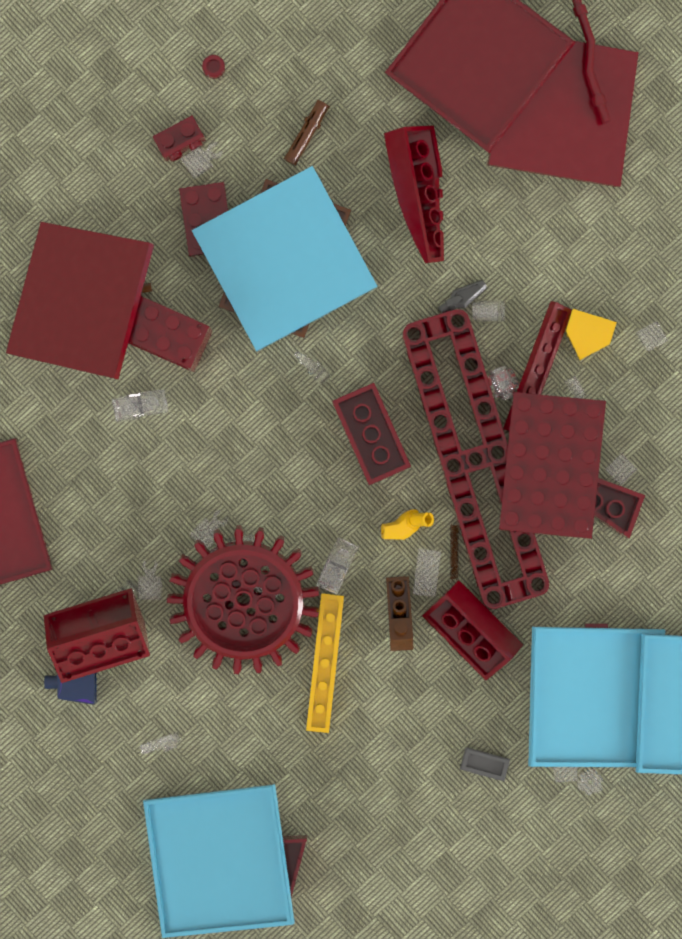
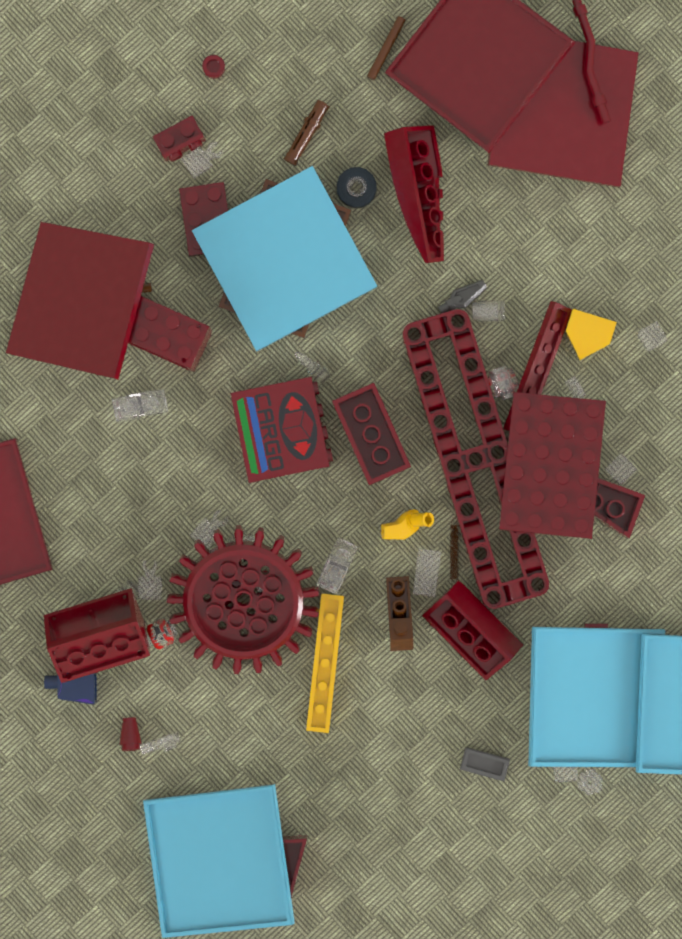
(130, 736): none -> dark red cone
(161, 633): none -> head
(281, 429): none -> dark red panel
(346, 181): none -> black bush
(383, 53): none -> reddish brown bar

